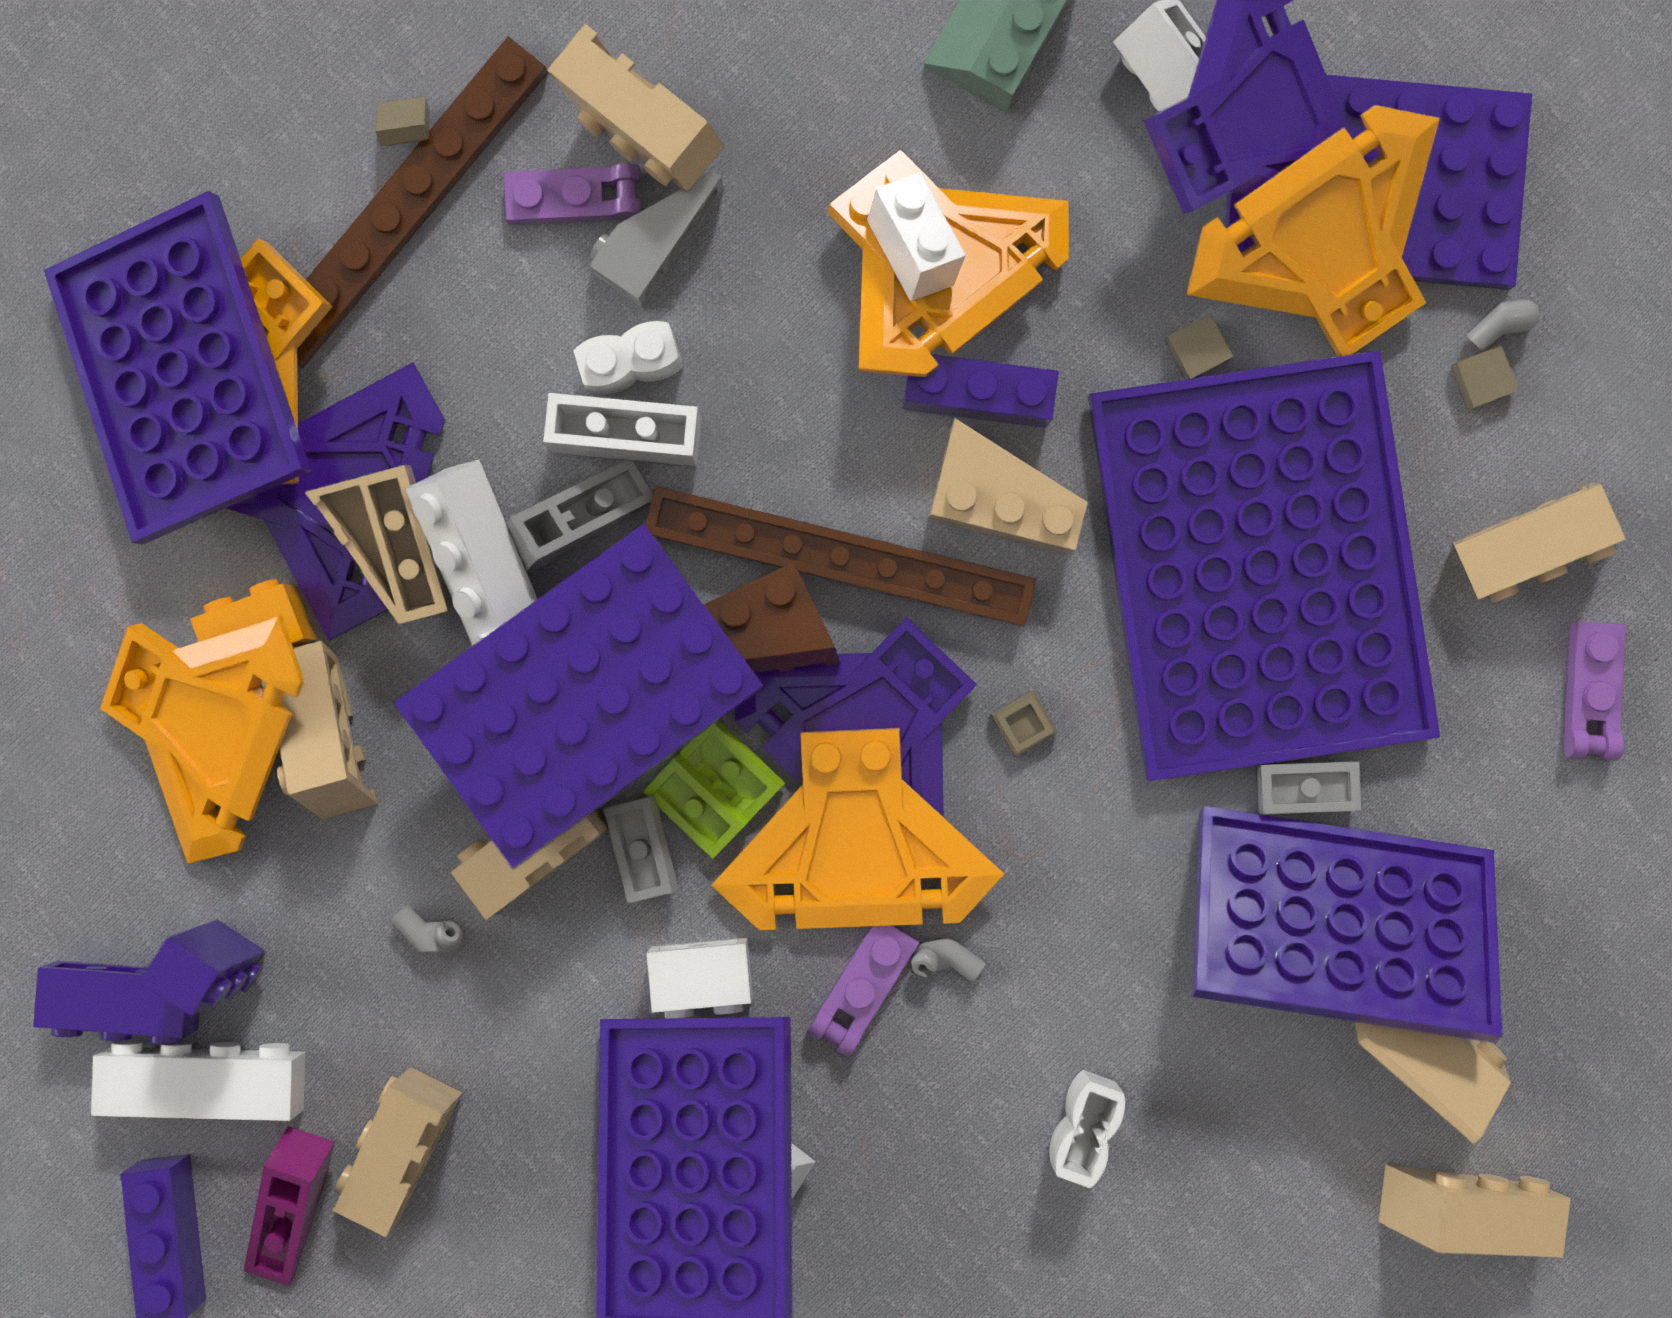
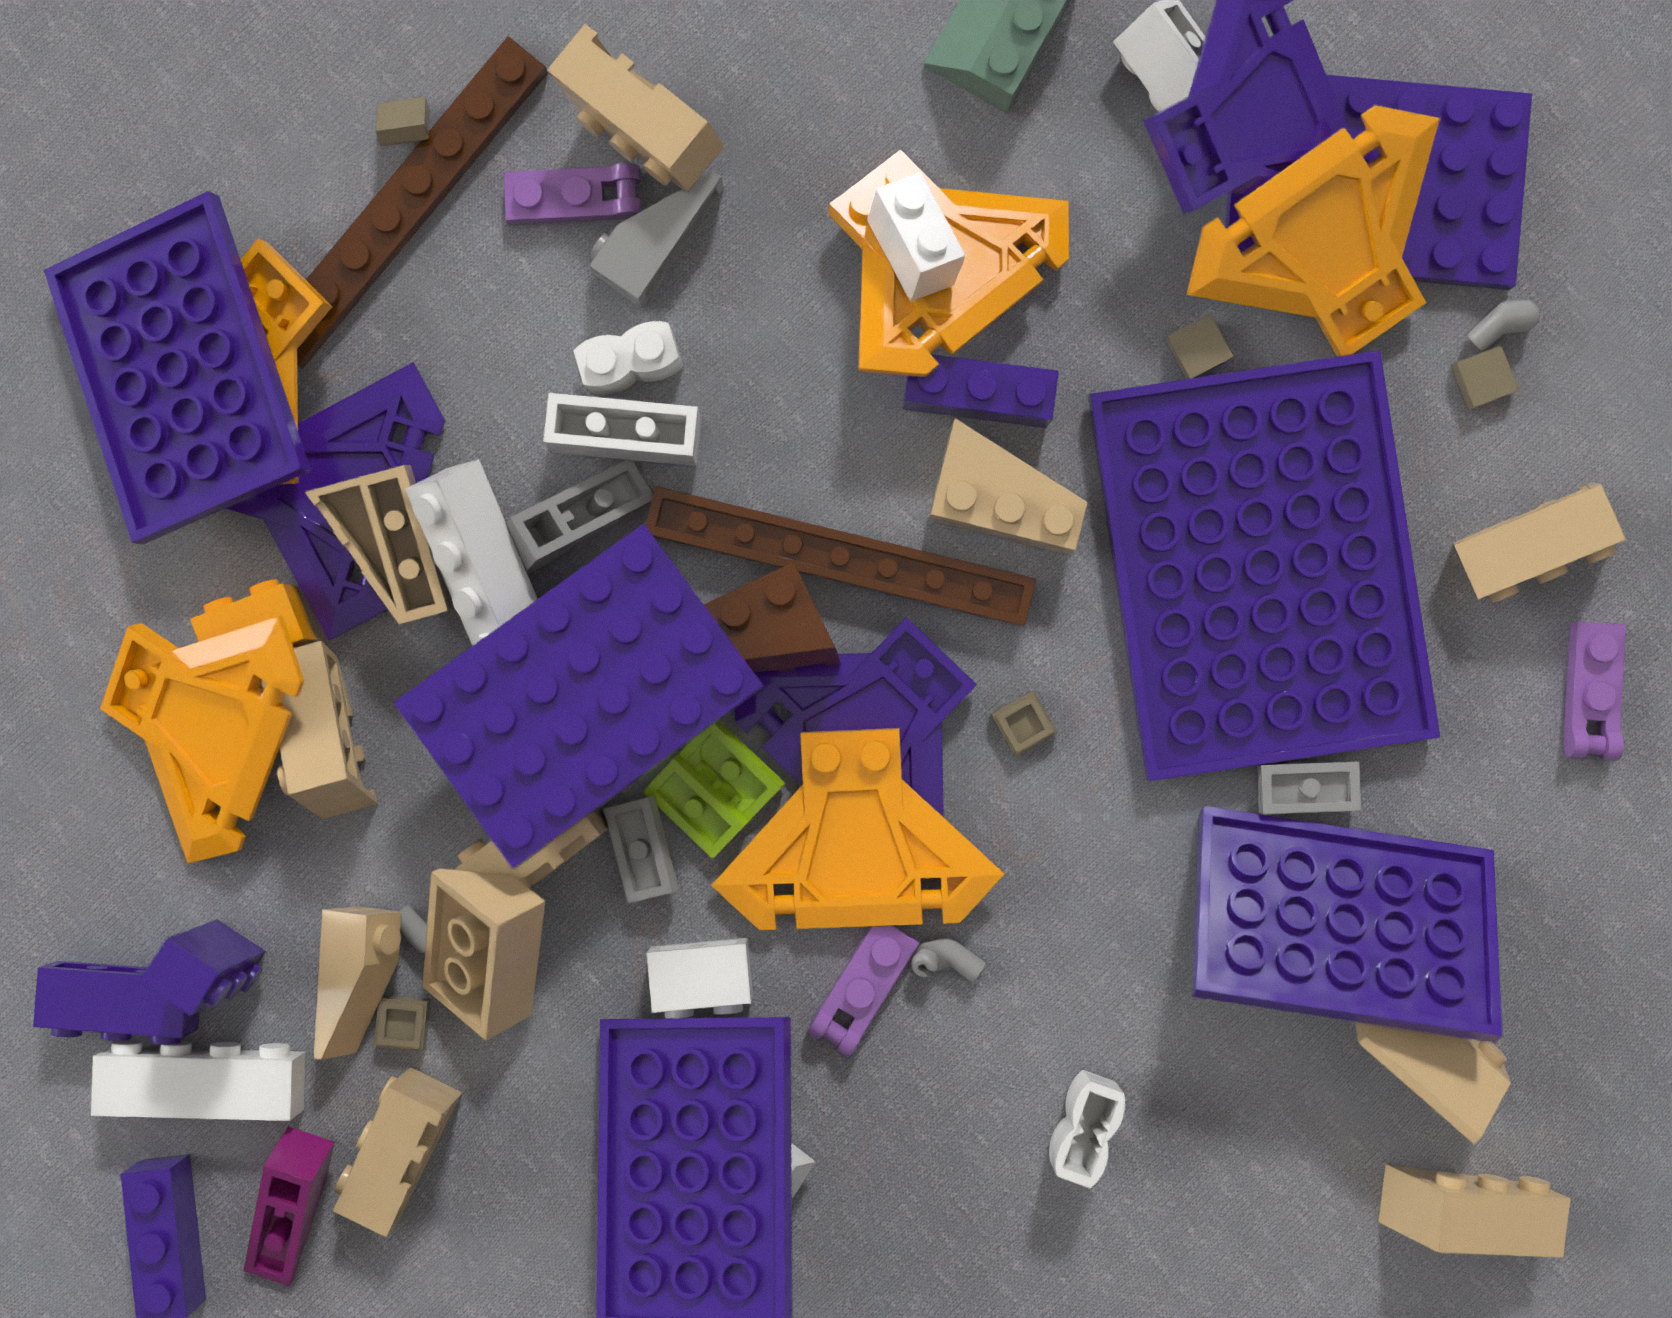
(354, 969): none -> tan slope
(402, 1023): none -> dark tan tile
(483, 947): none -> tan slope

